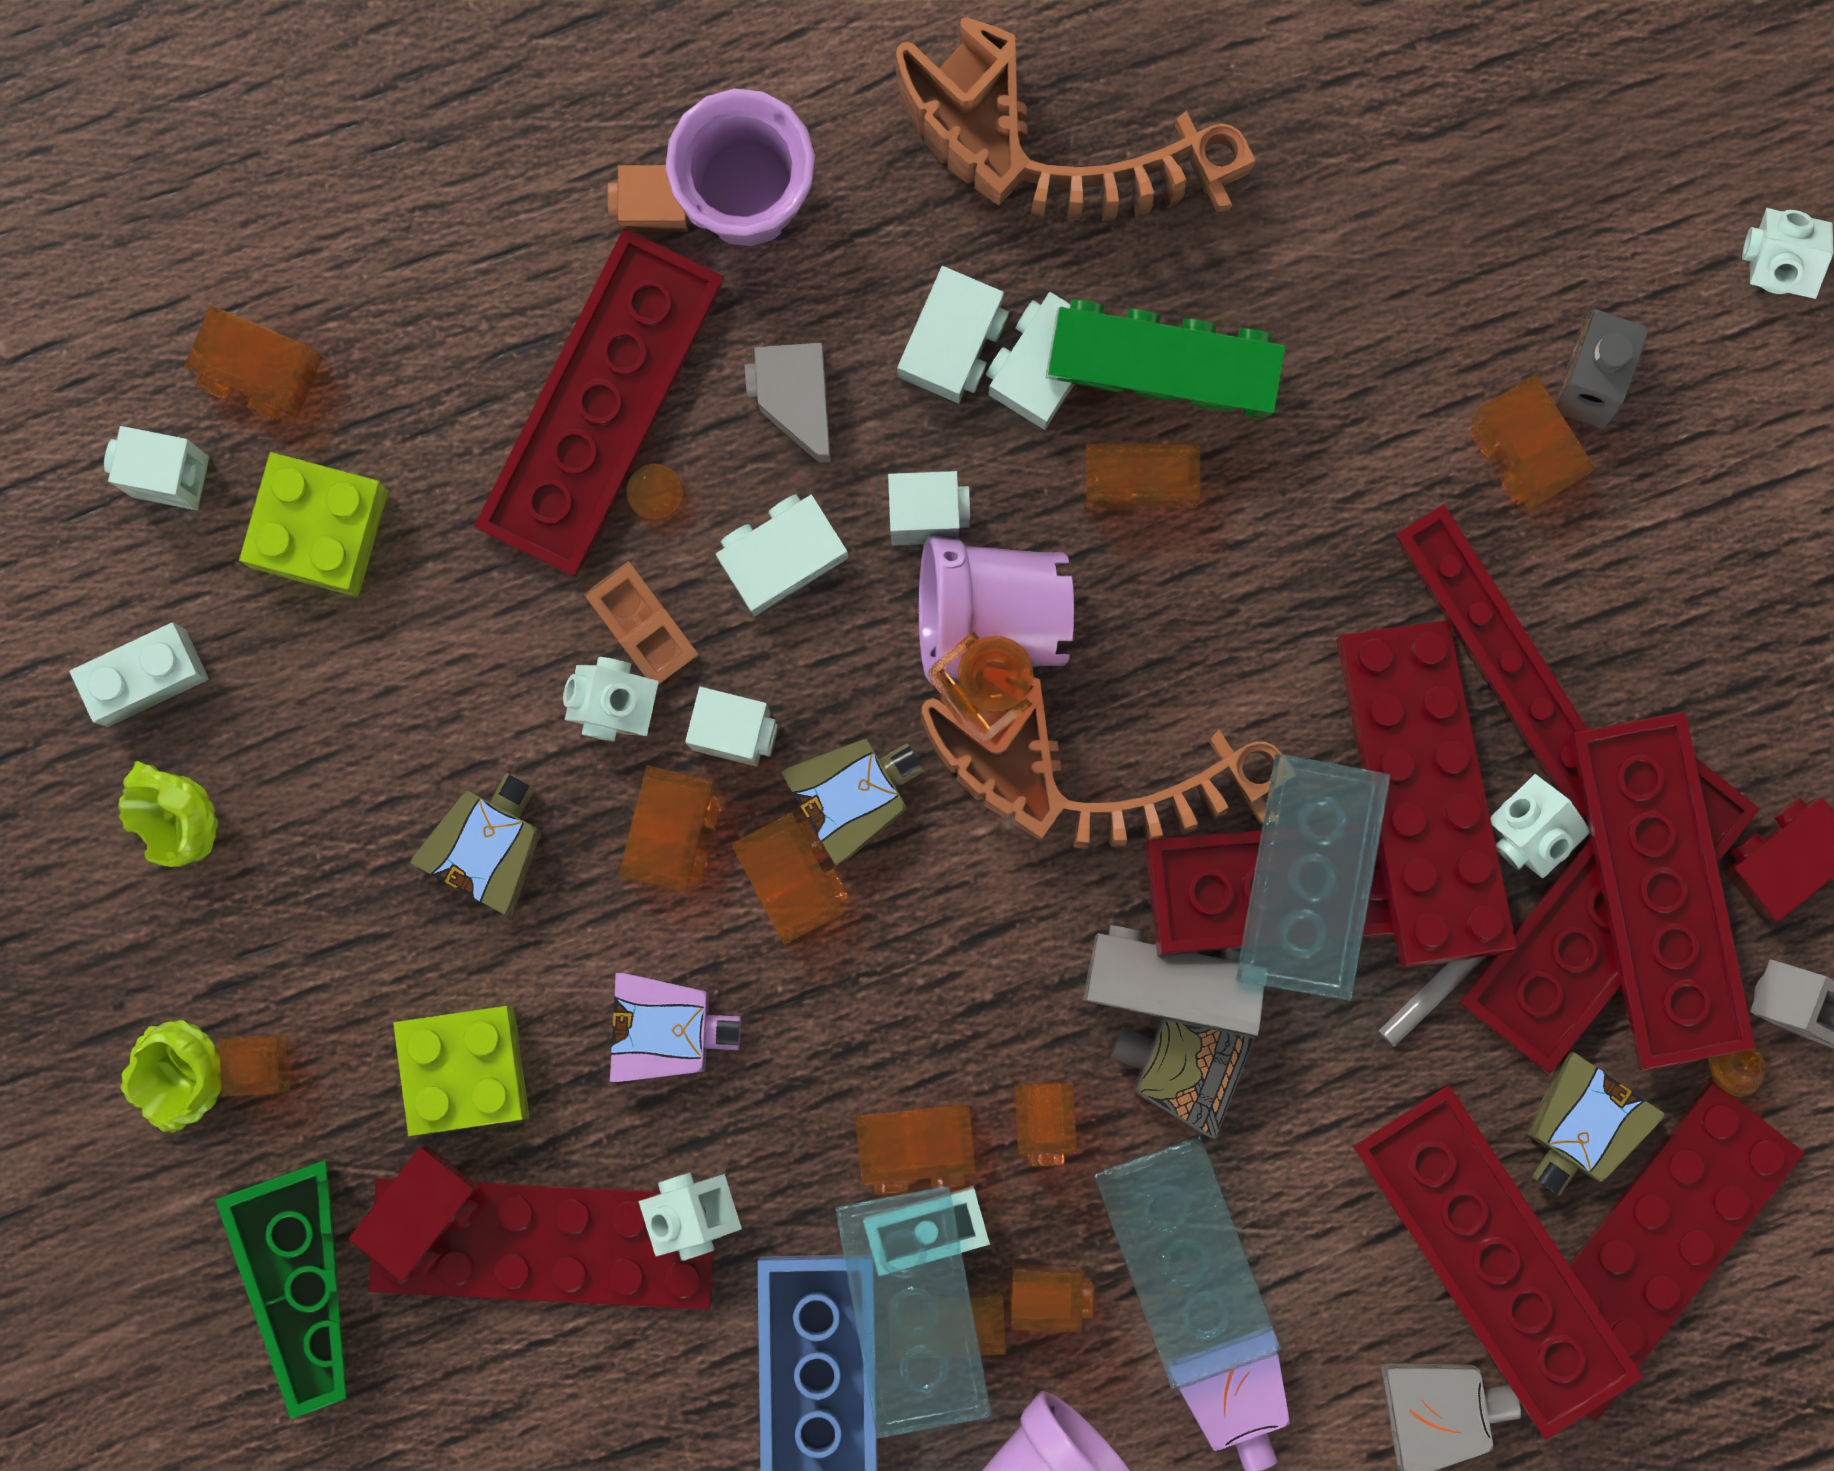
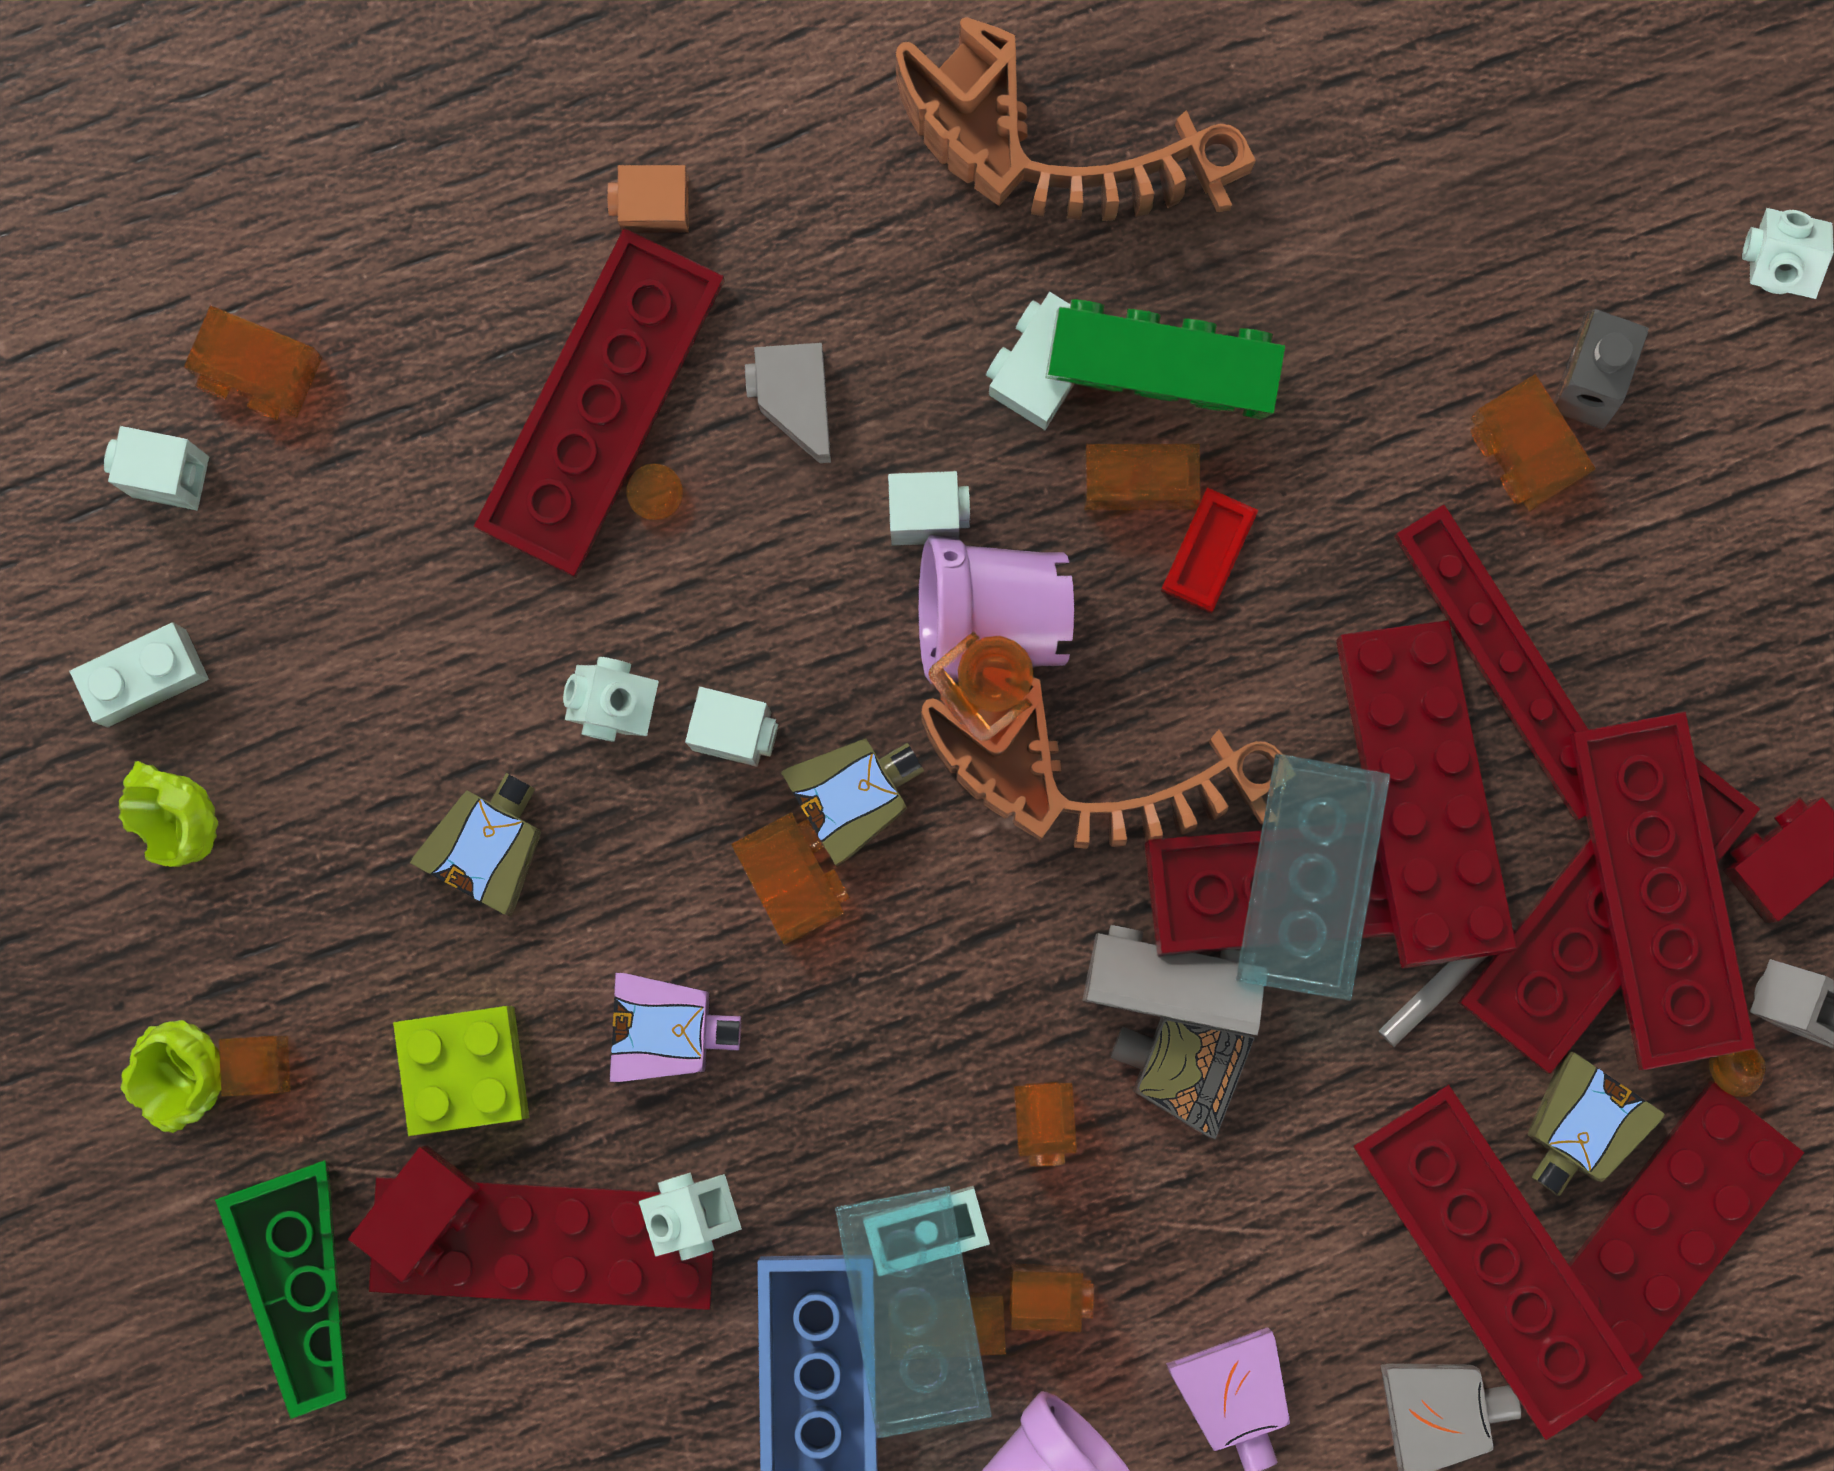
(314, 524): lime brick -> none
(640, 623): nougat slope -> none
(670, 830): clear orange brick -> none
(740, 165): lavender piece -> none
(781, 553): light aqua brick -> none
(915, 1147): clear orange brick -> none
(952, 335): light aqua brick -> none
(1187, 1264): clear light blue tile -> none
(1209, 550): none -> red tile
(1537, 827): light aqua brick -> none

